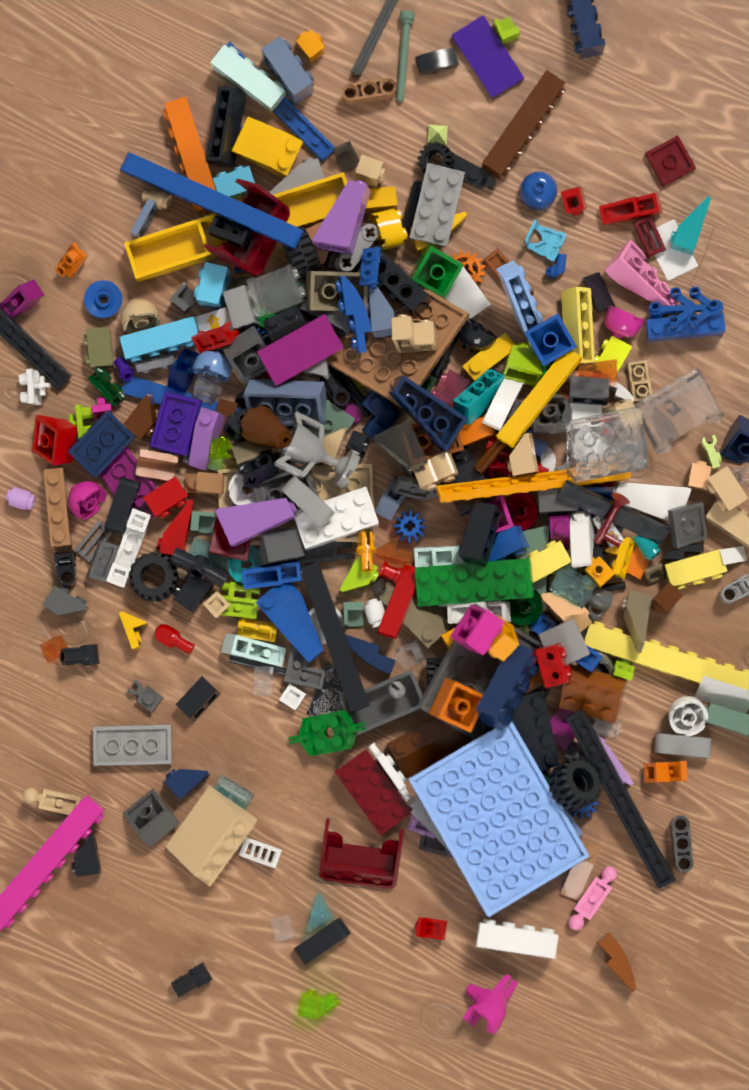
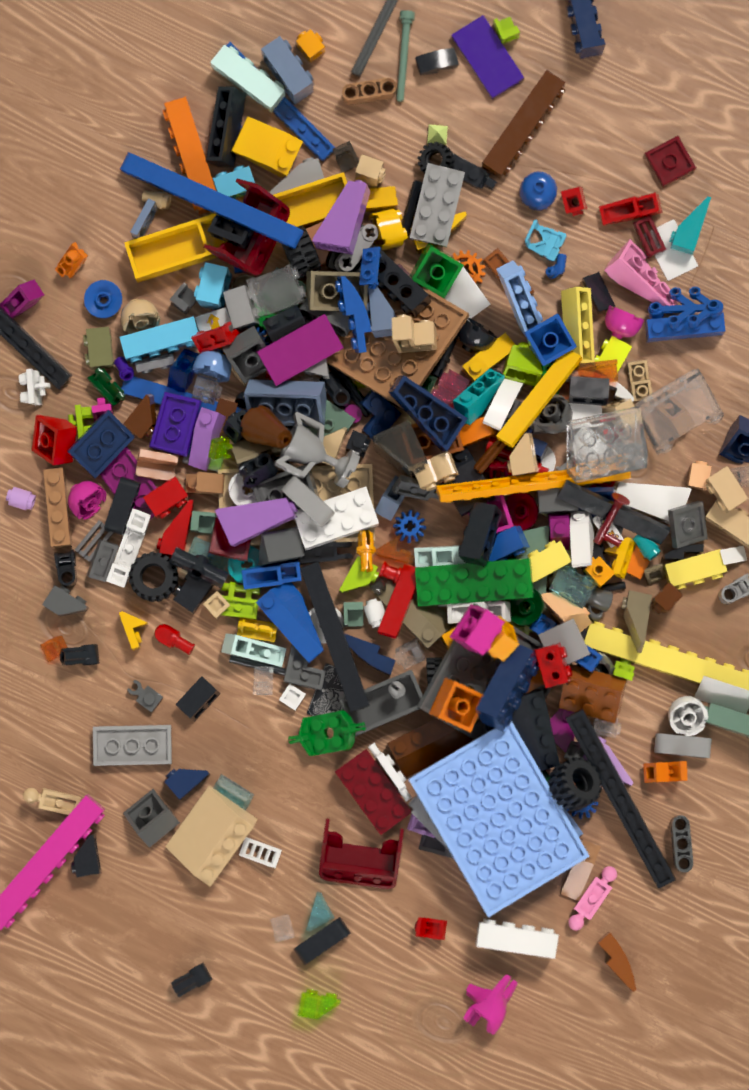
(713, 457): yellowish green plate -> none

